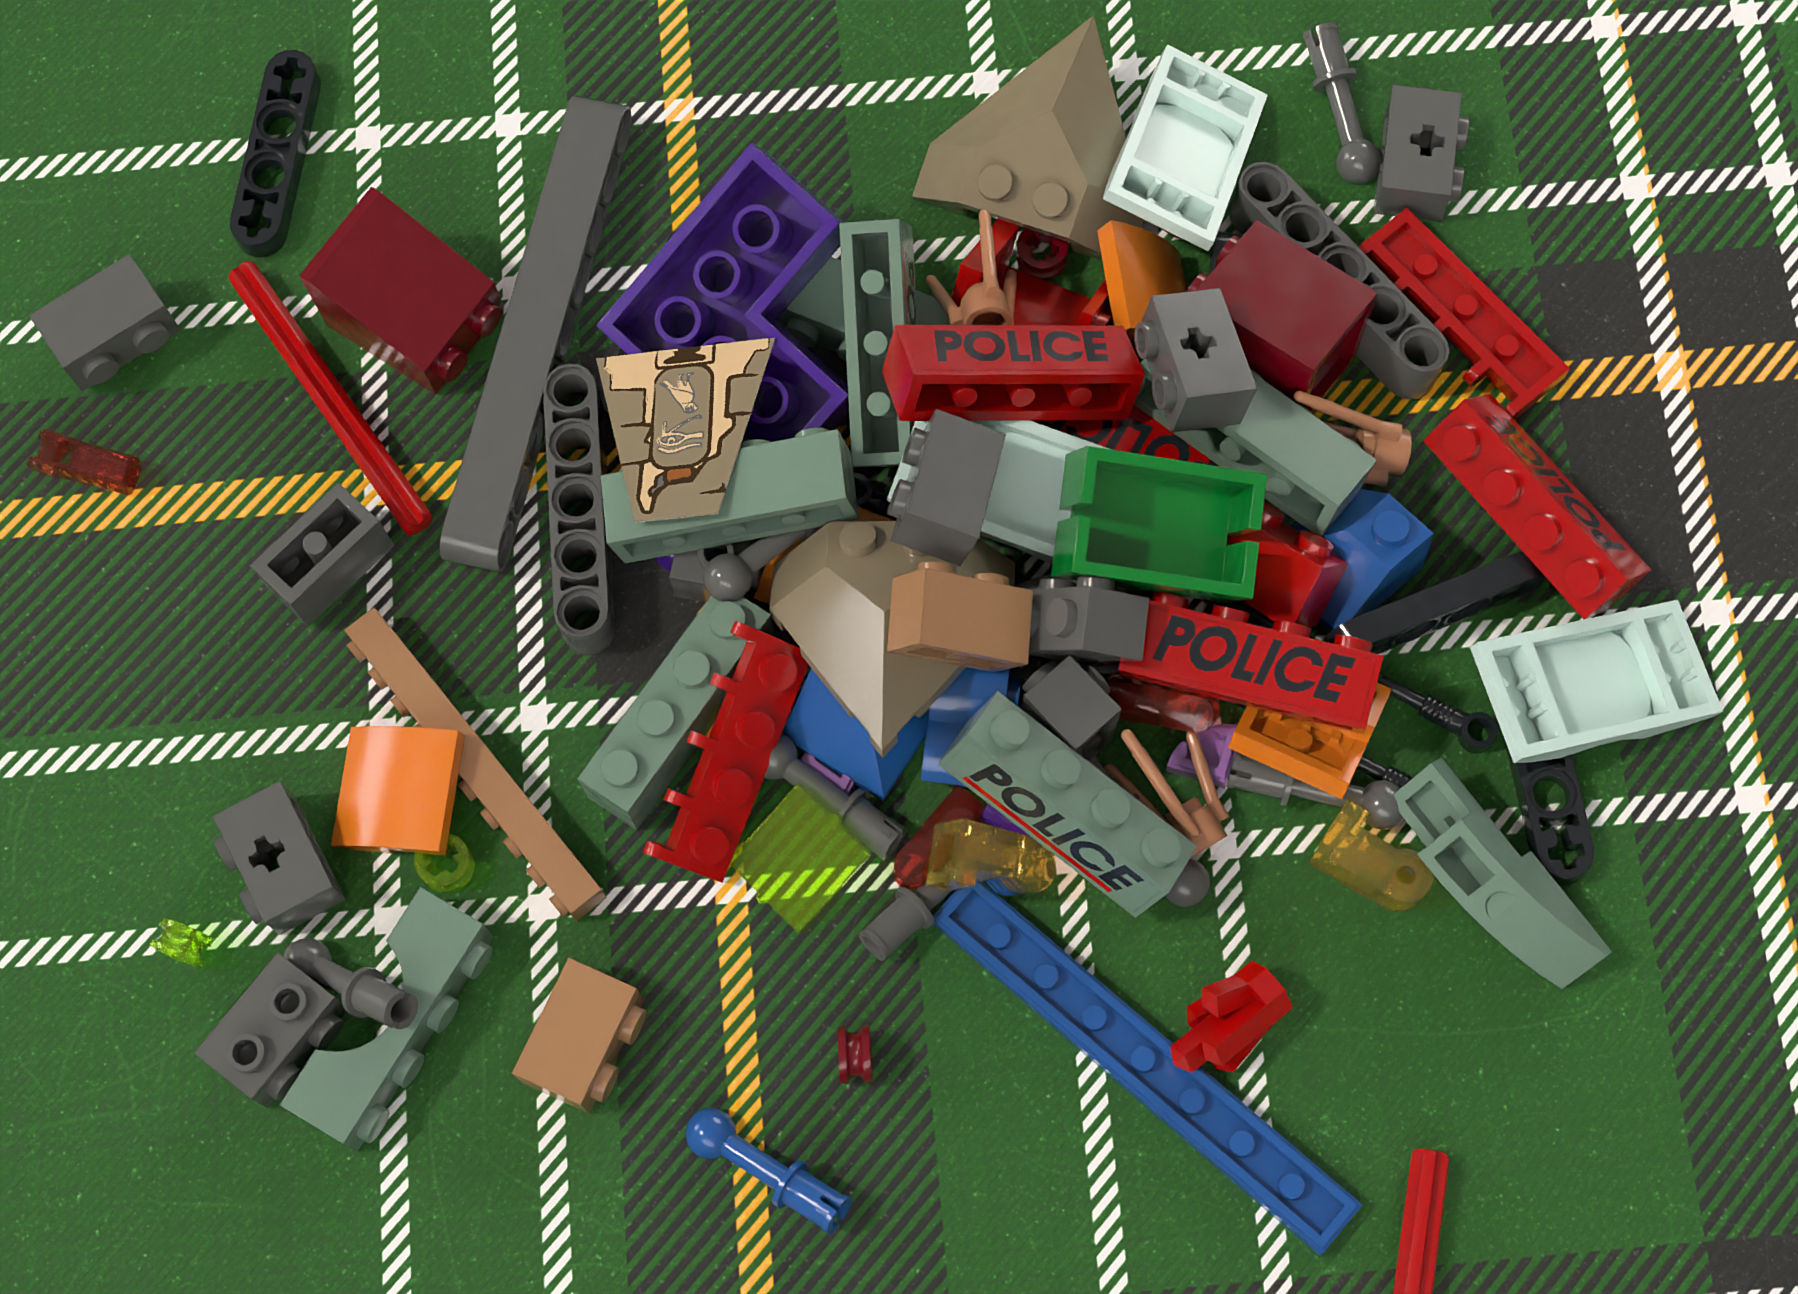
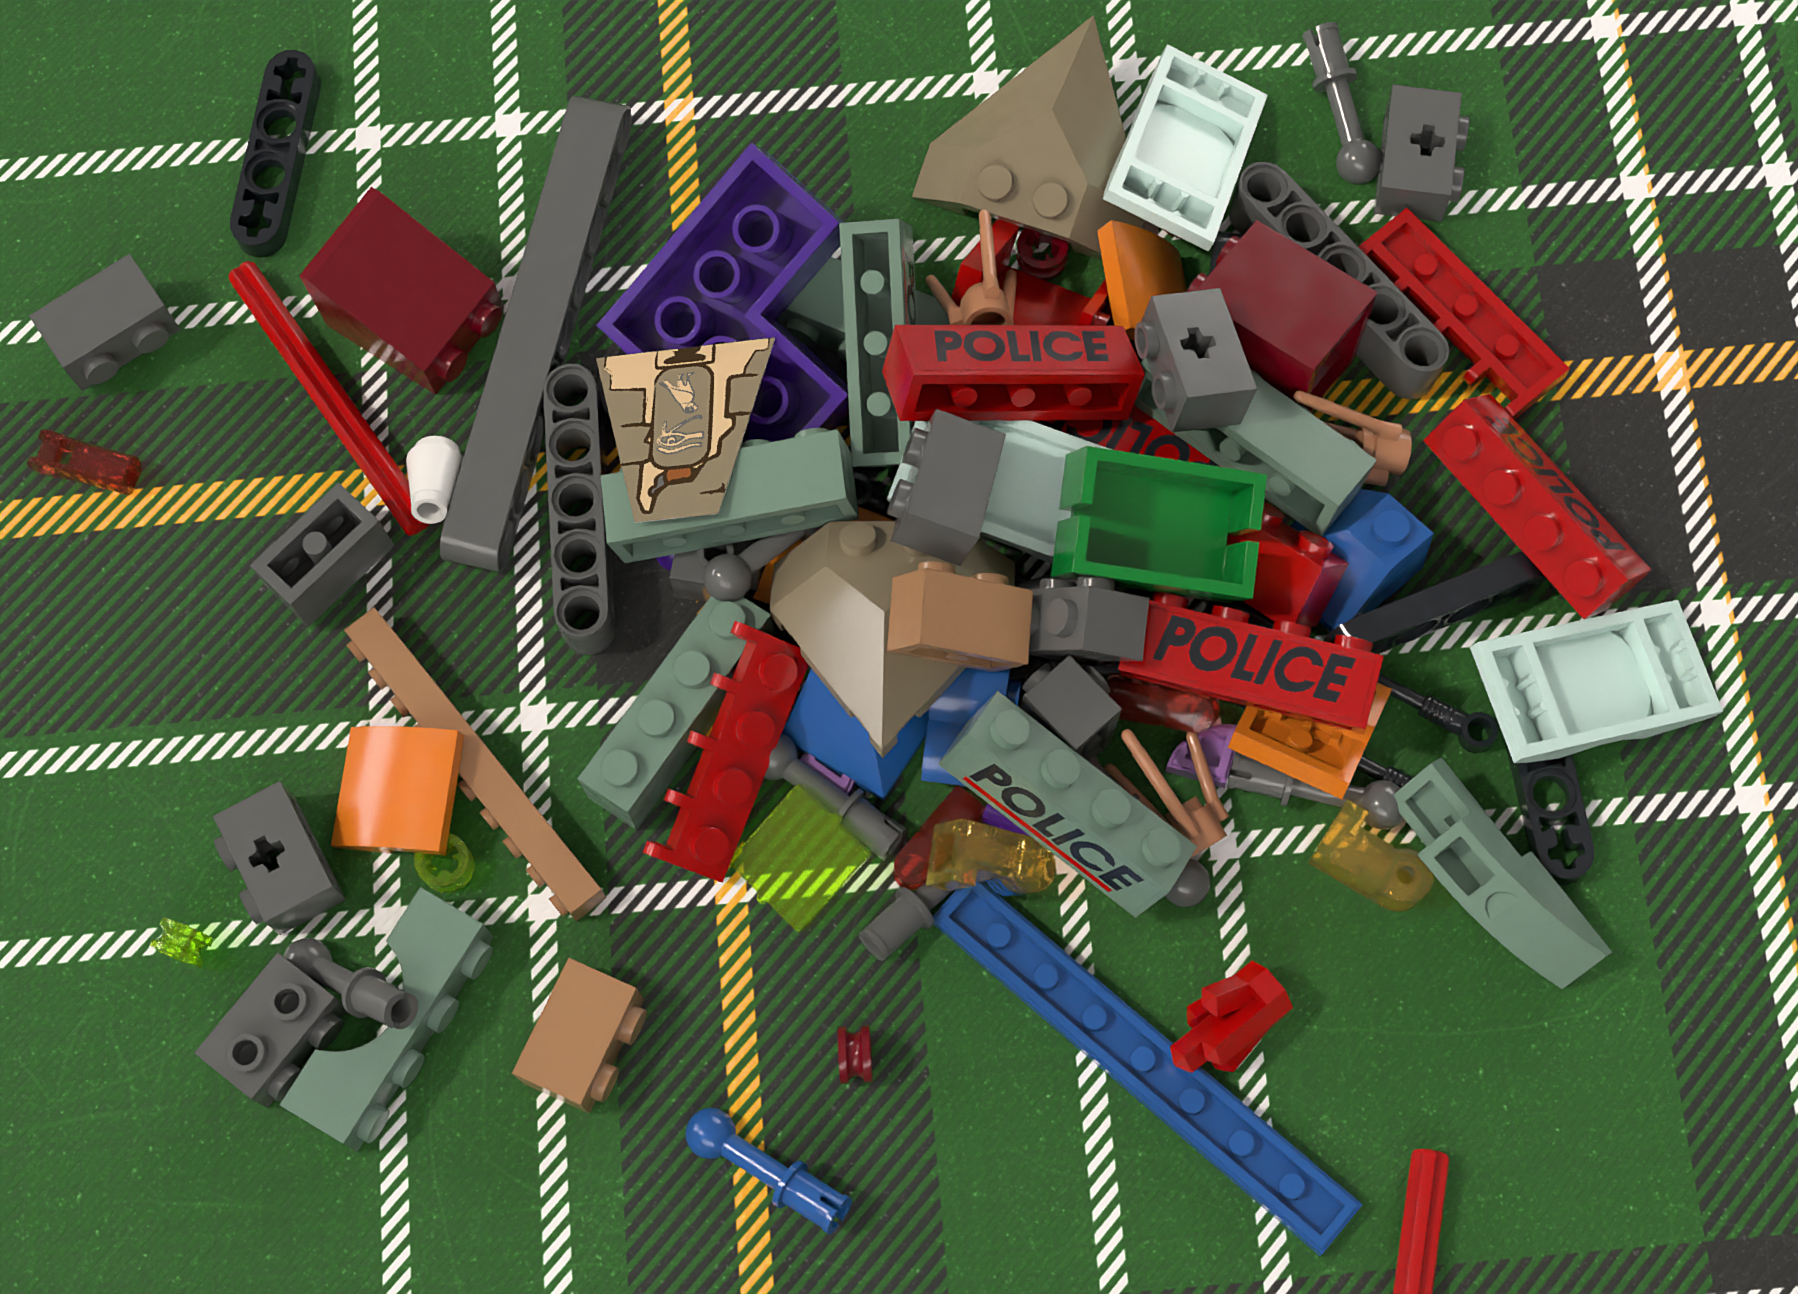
(432, 477): none -> white cone

